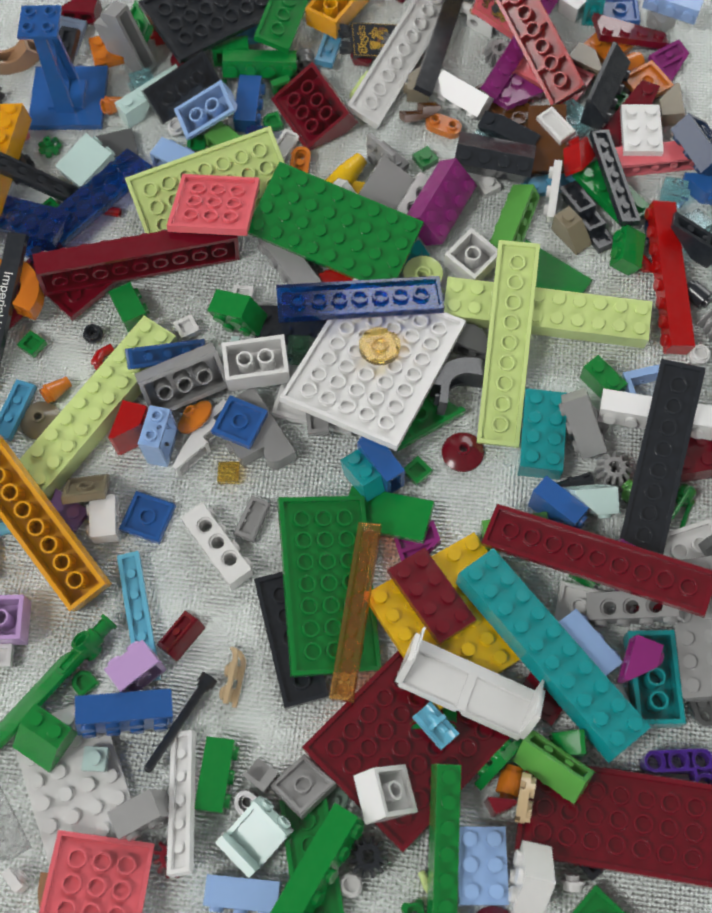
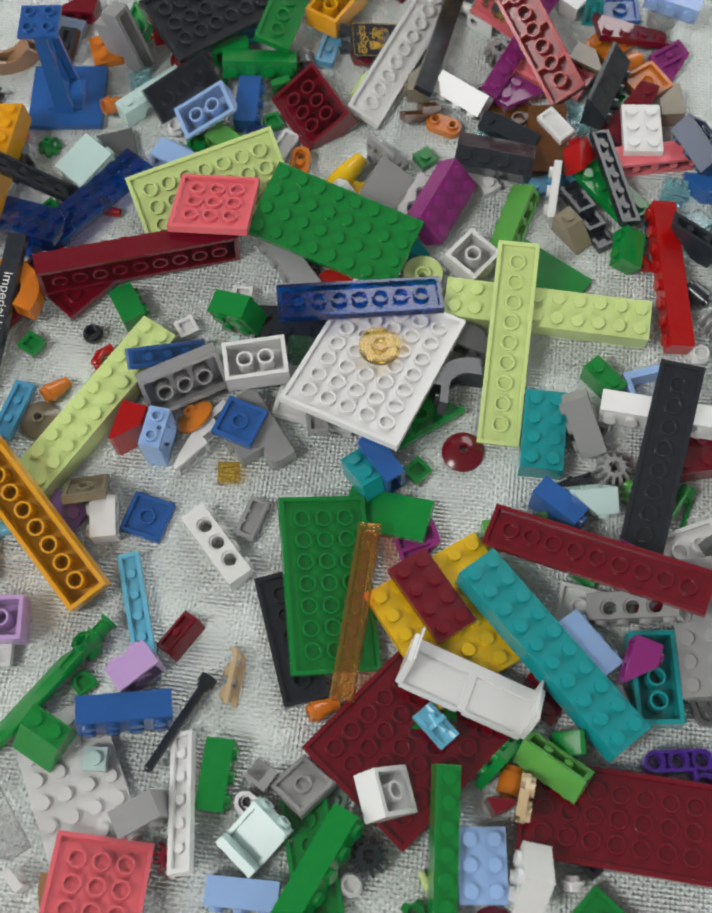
(320, 709): none -> orange cone

